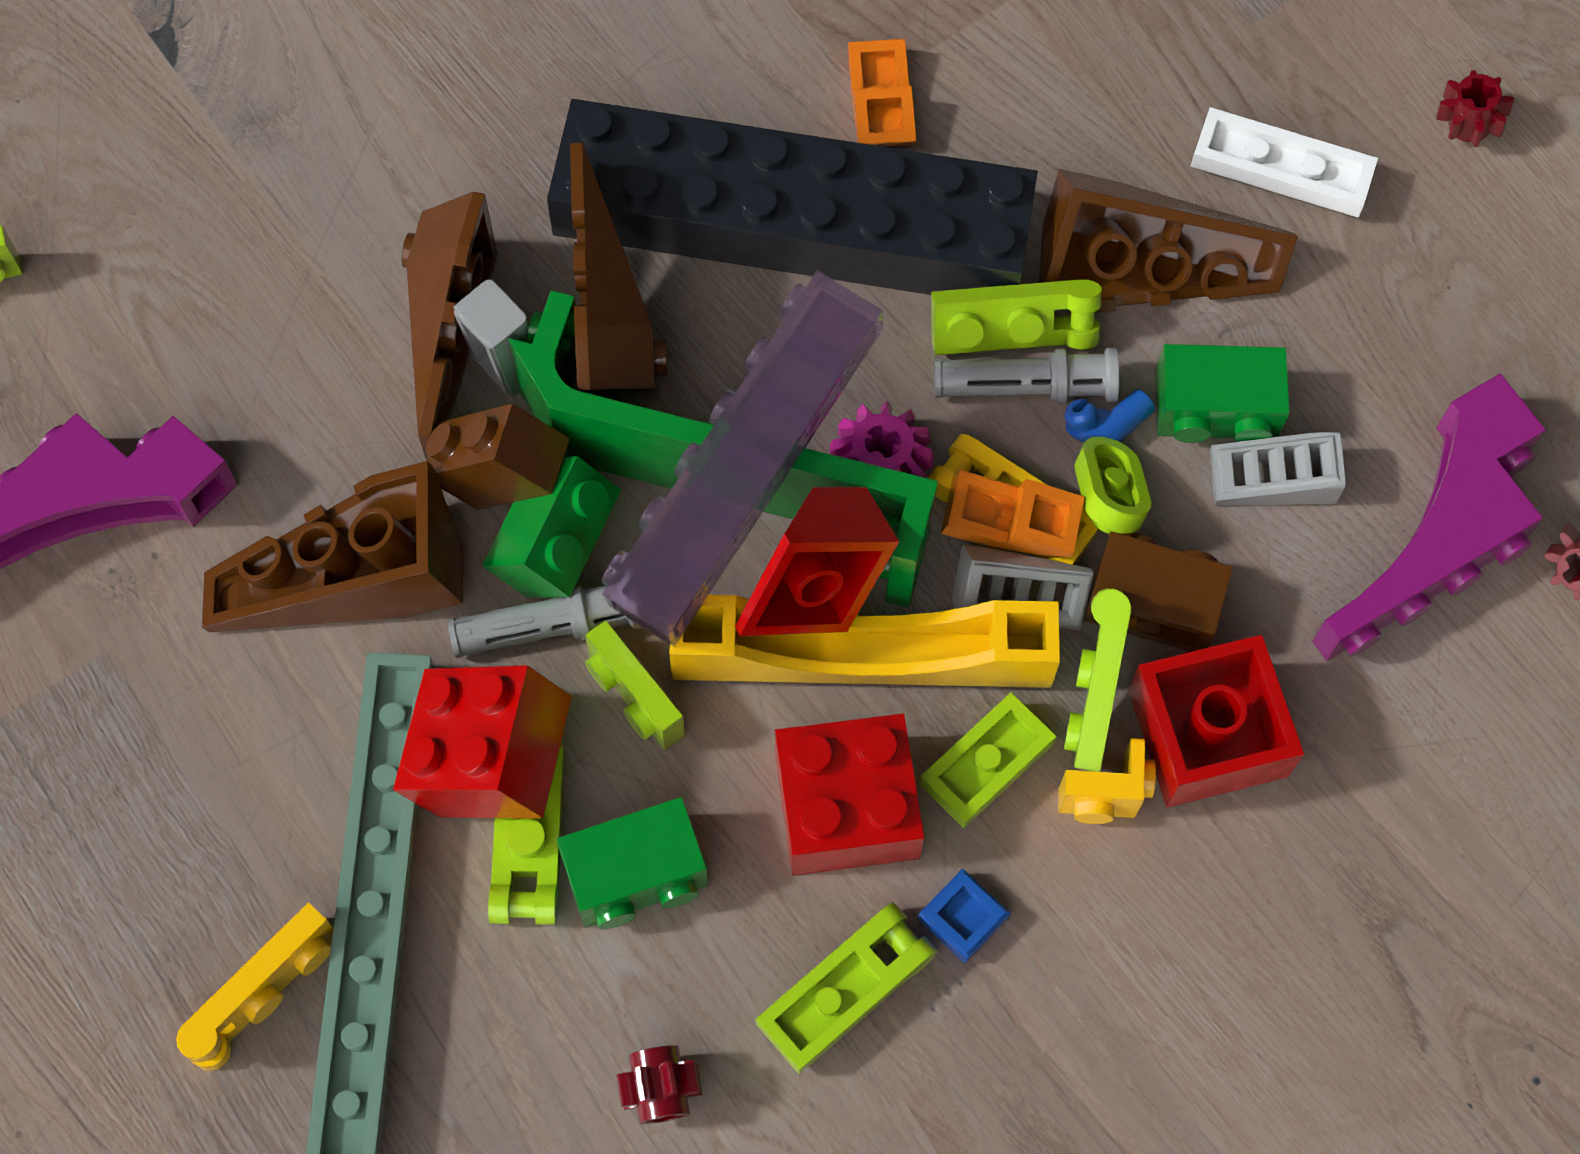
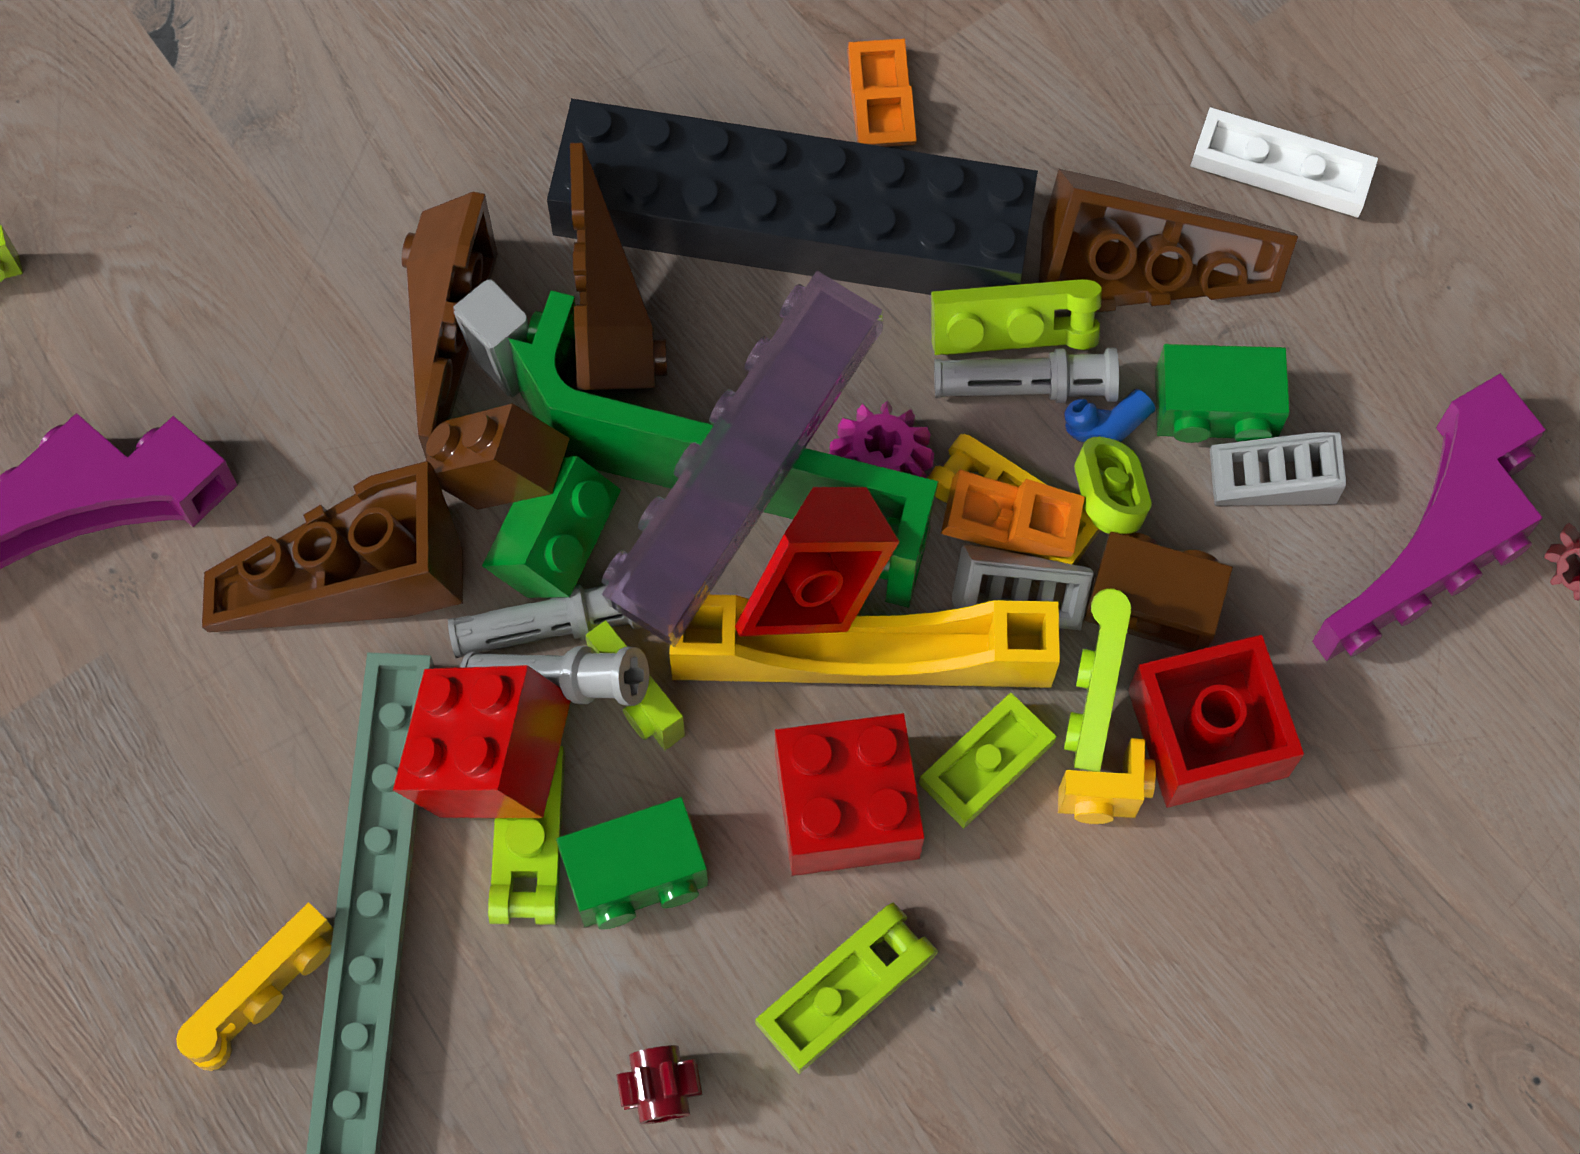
(582, 672): none -> light grey pin
(963, 916): blue tile -> none
(1474, 108): dark red gear -> none

